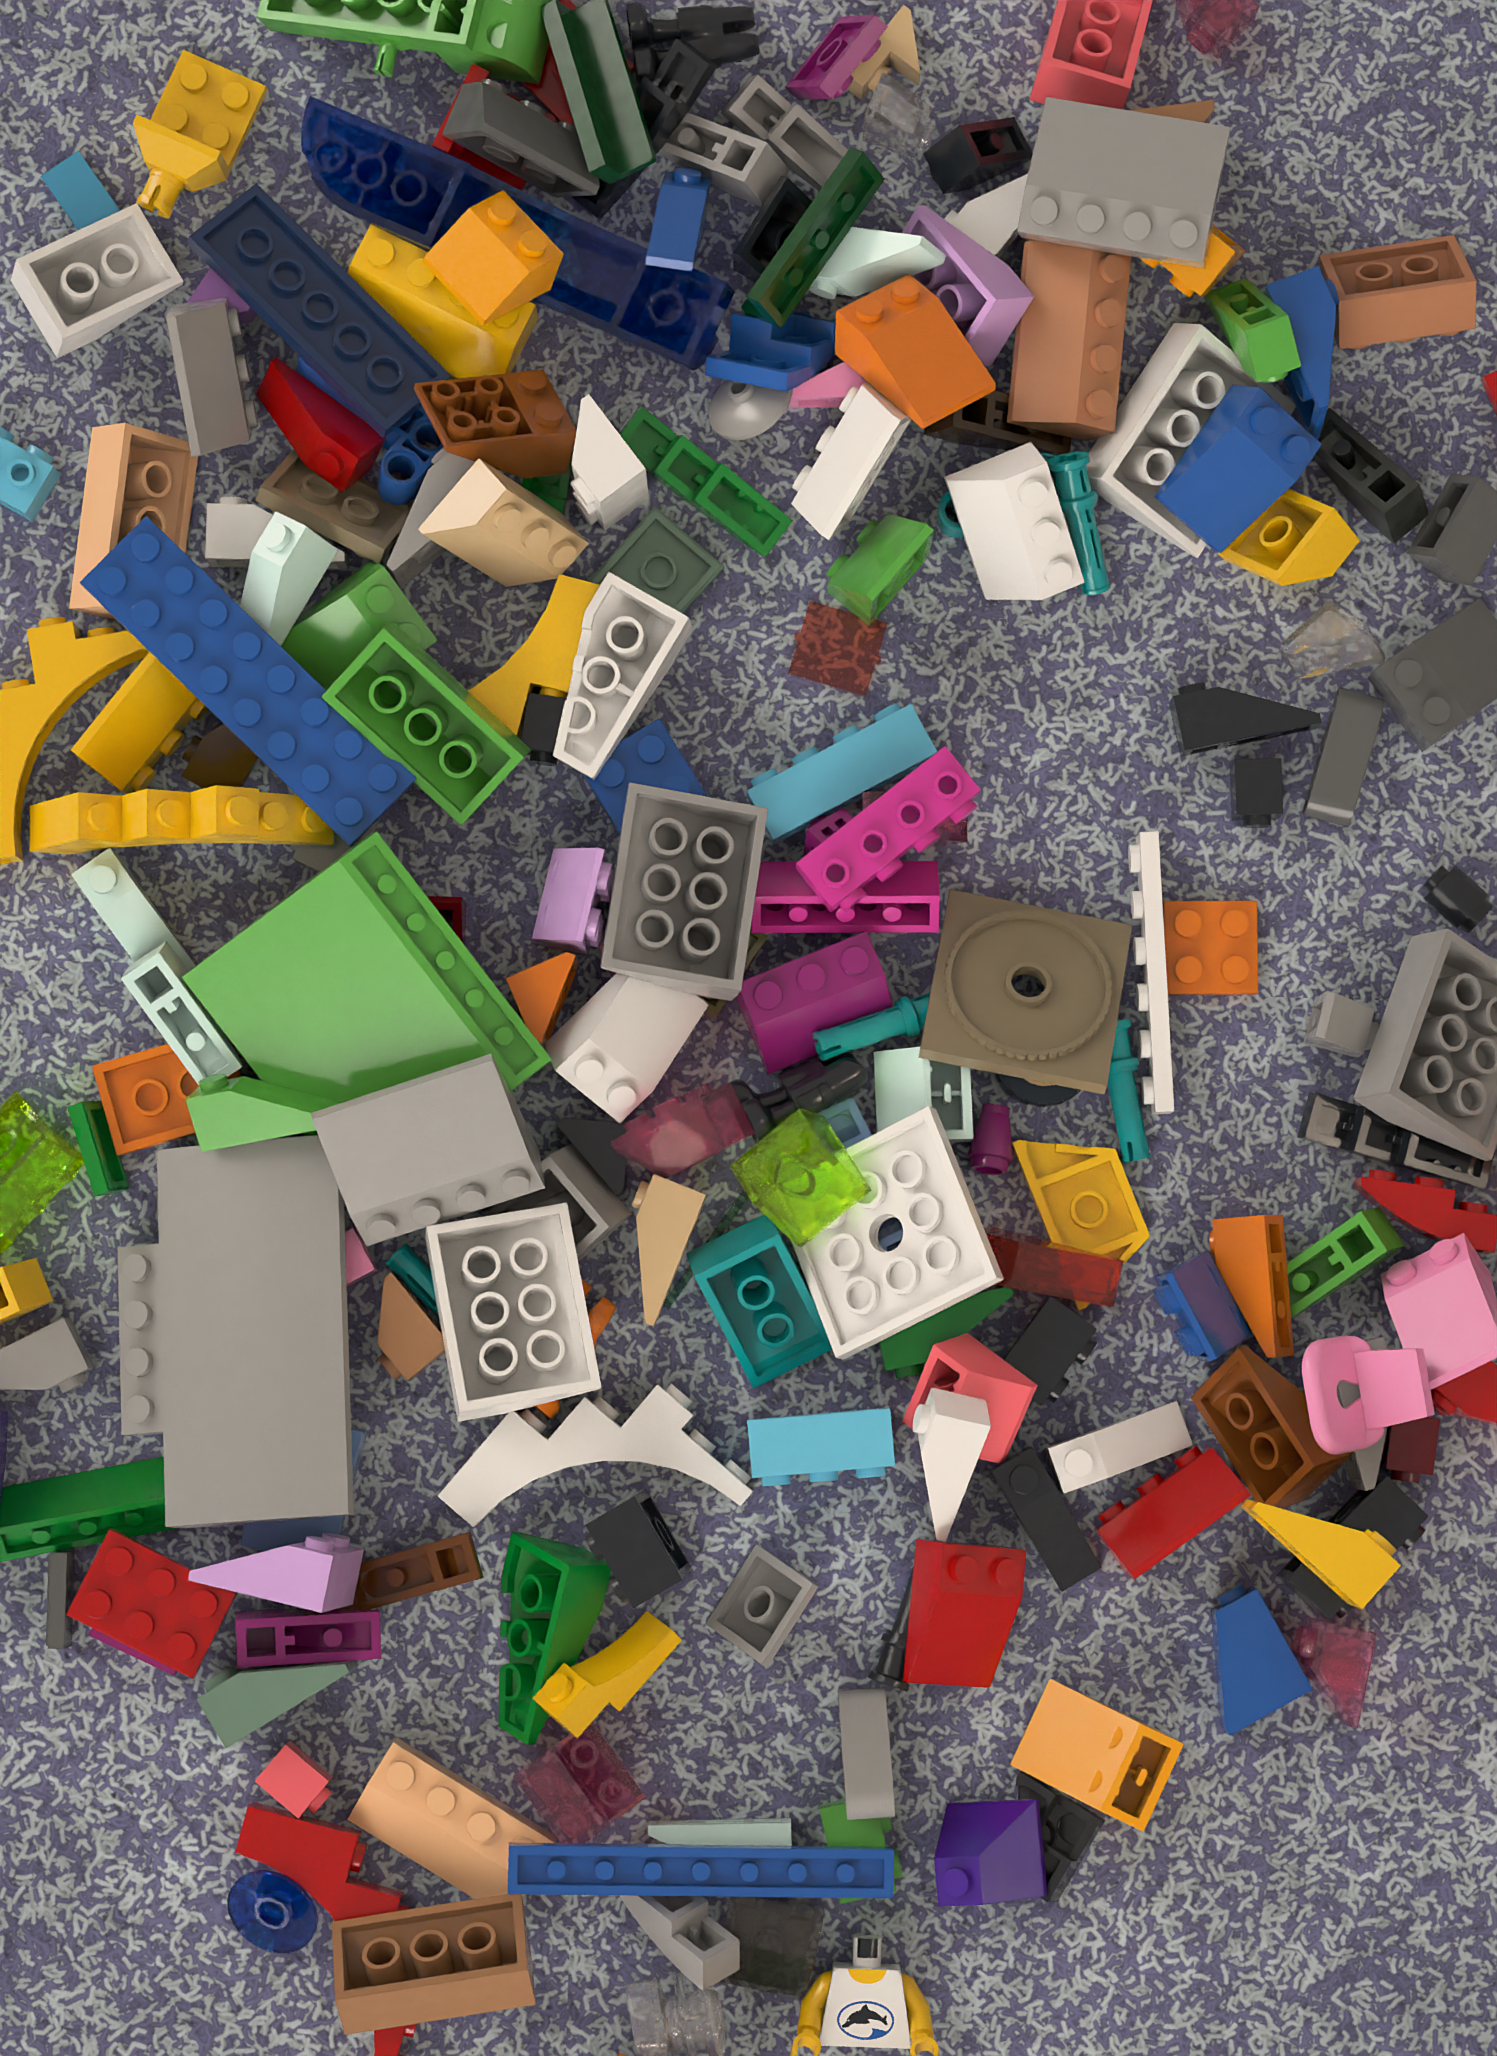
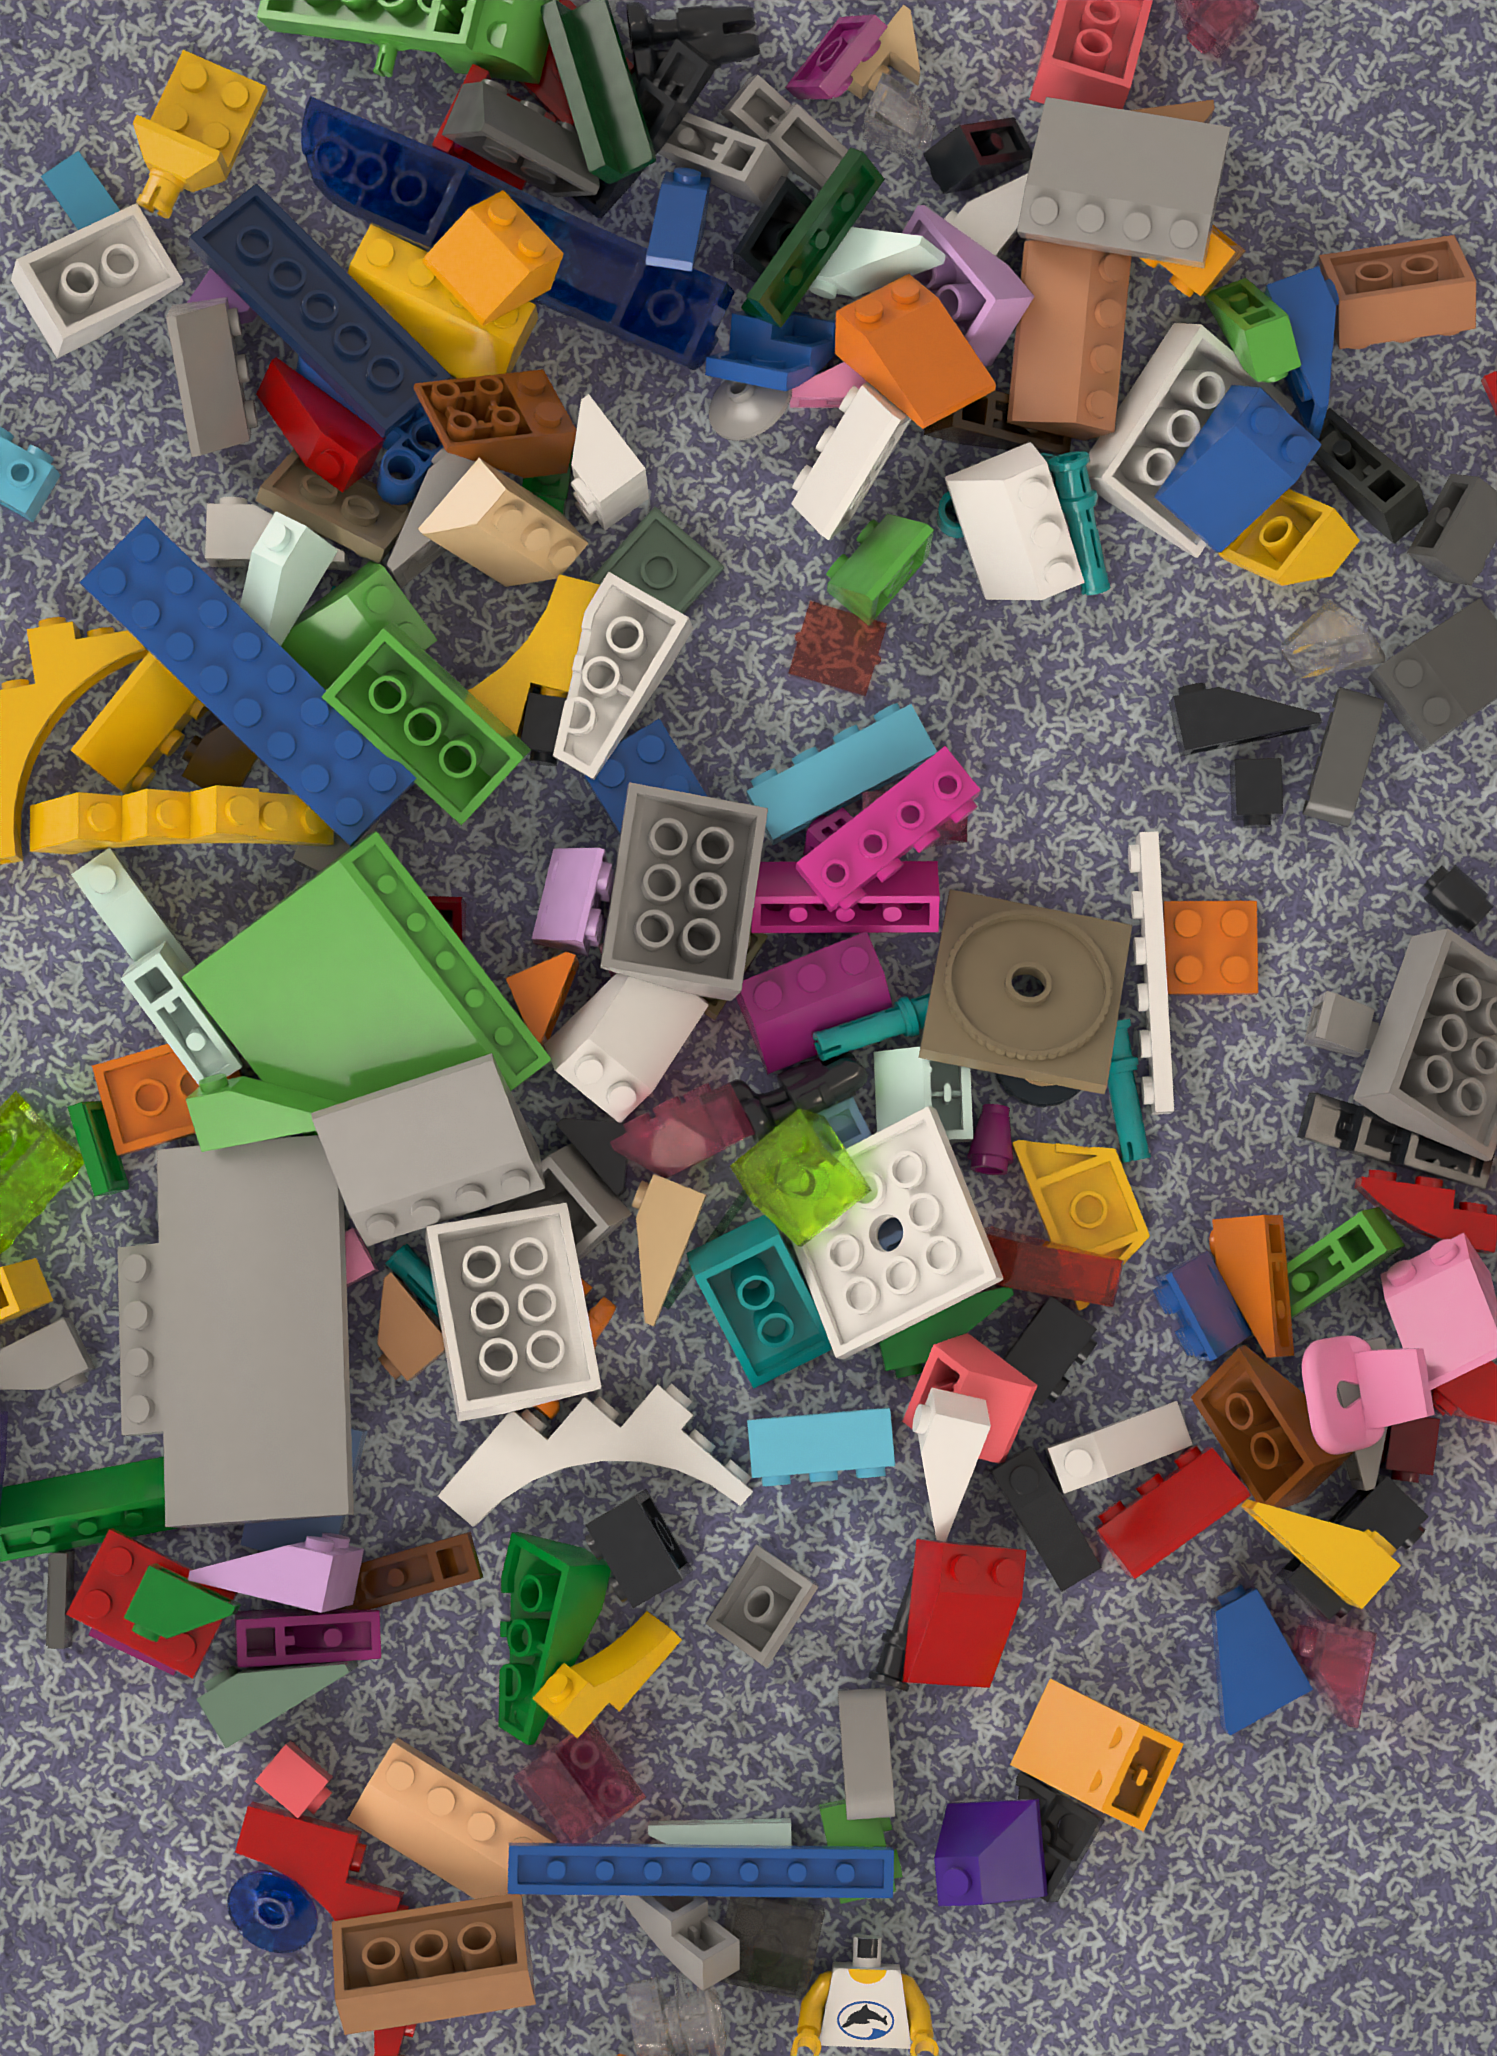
(129, 478): light nougat slope -> none
(173, 1605): none -> green slope
(704, 483): green slope -> none

